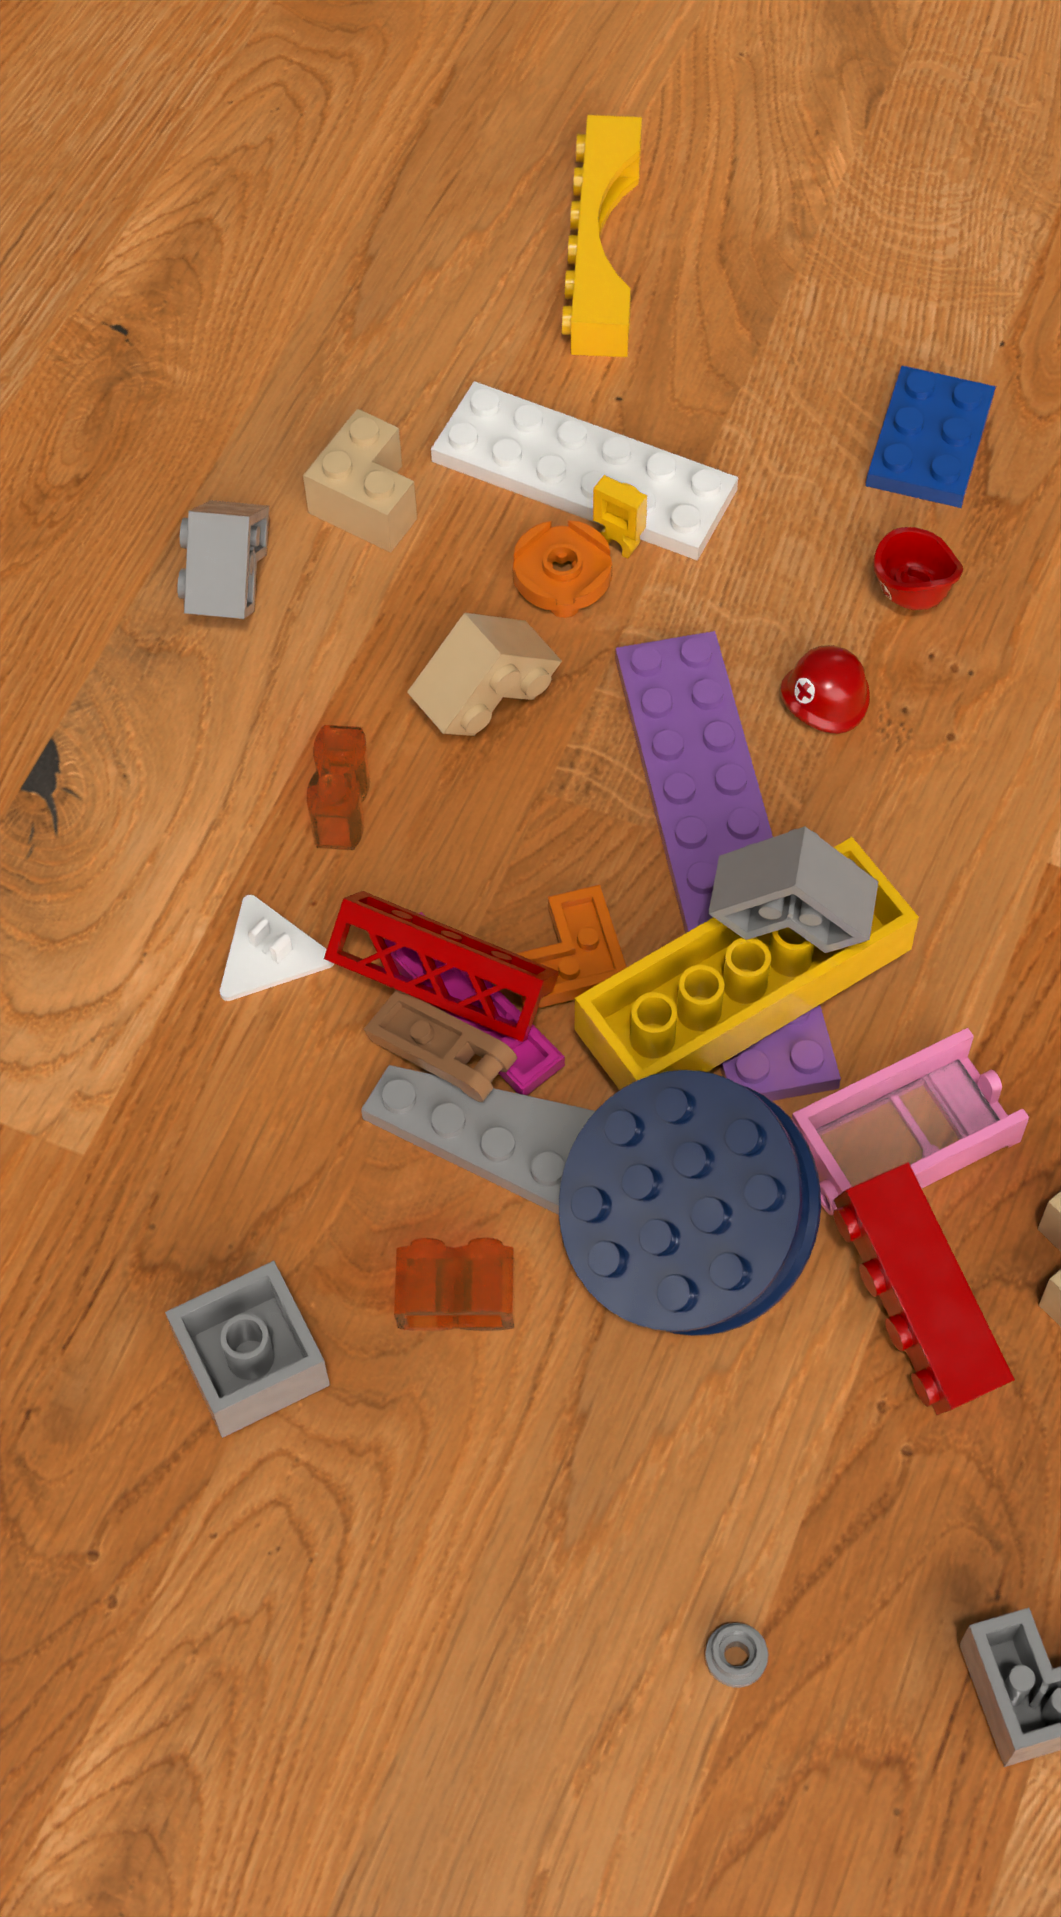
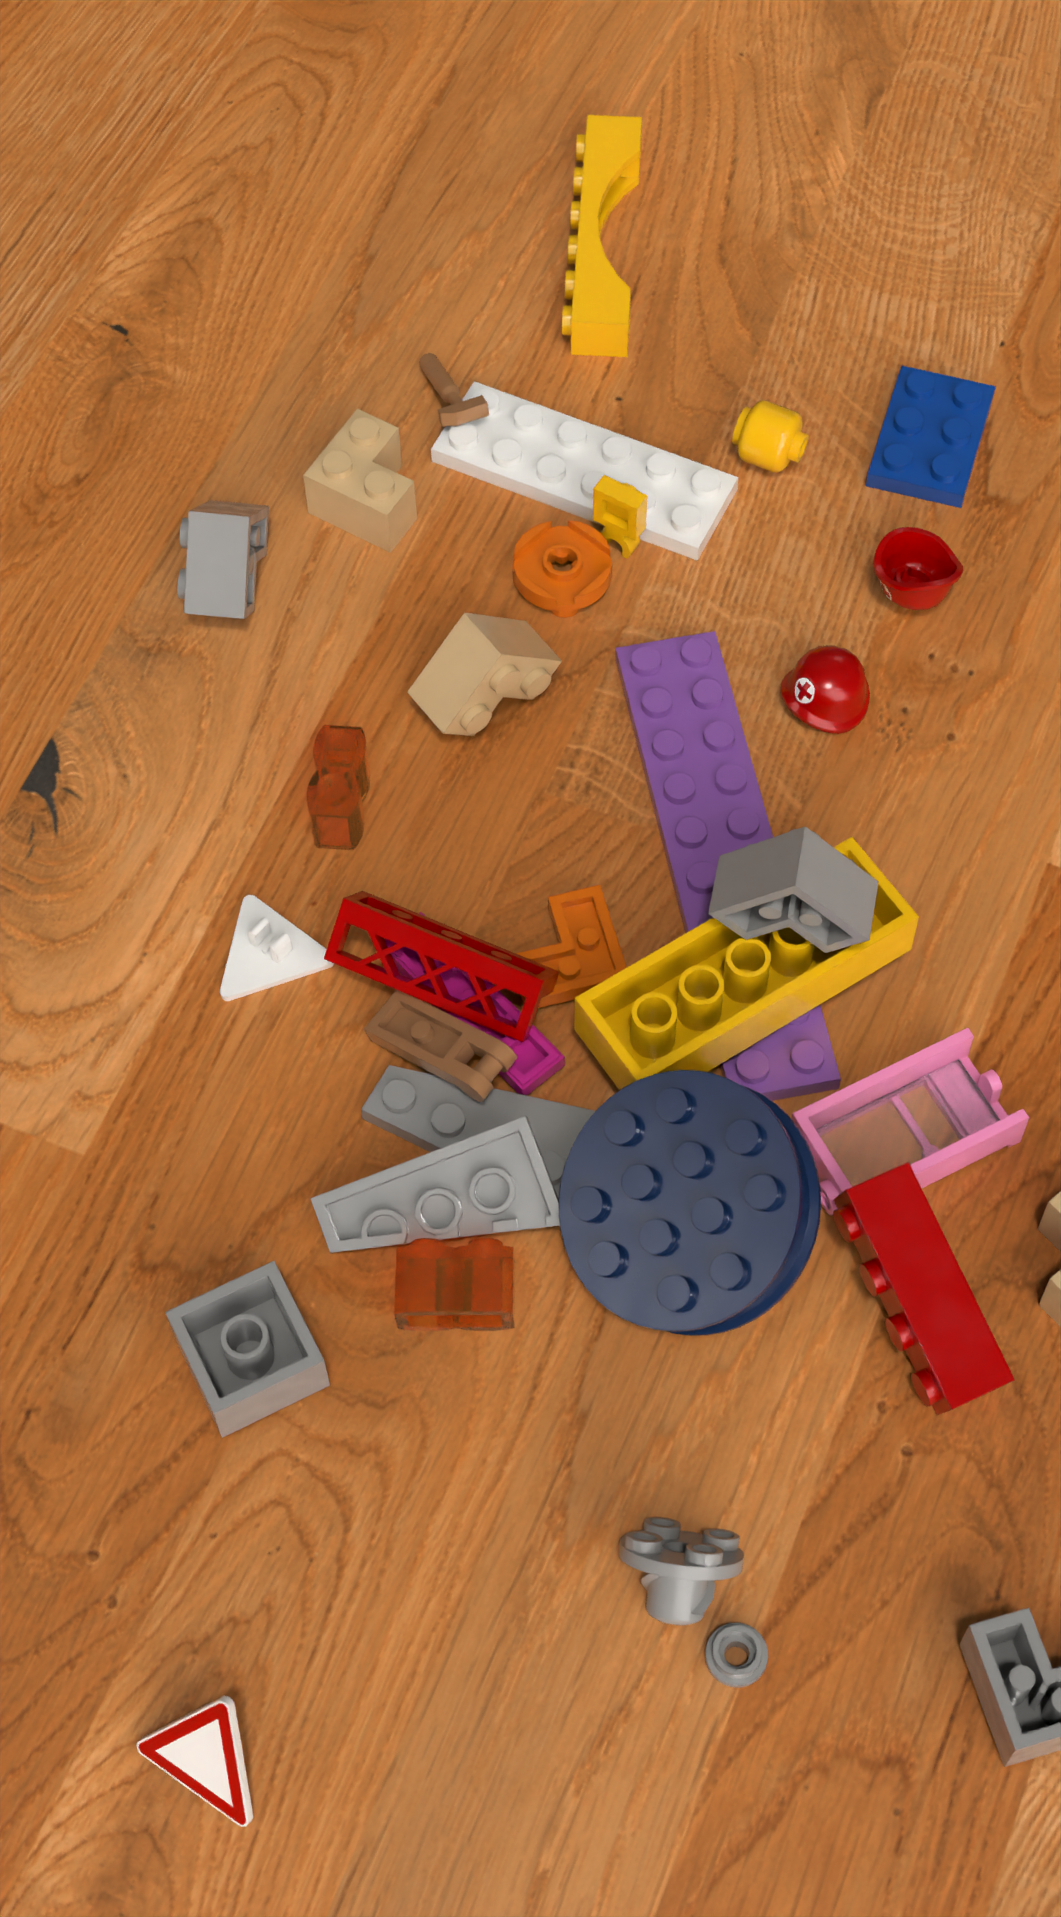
(205, 1757): none -> piece
(454, 1192): none -> light grey wing
(459, 410): none -> medium nougat piece
(680, 1567): none -> light grey plate
(769, 436): none -> yellow head

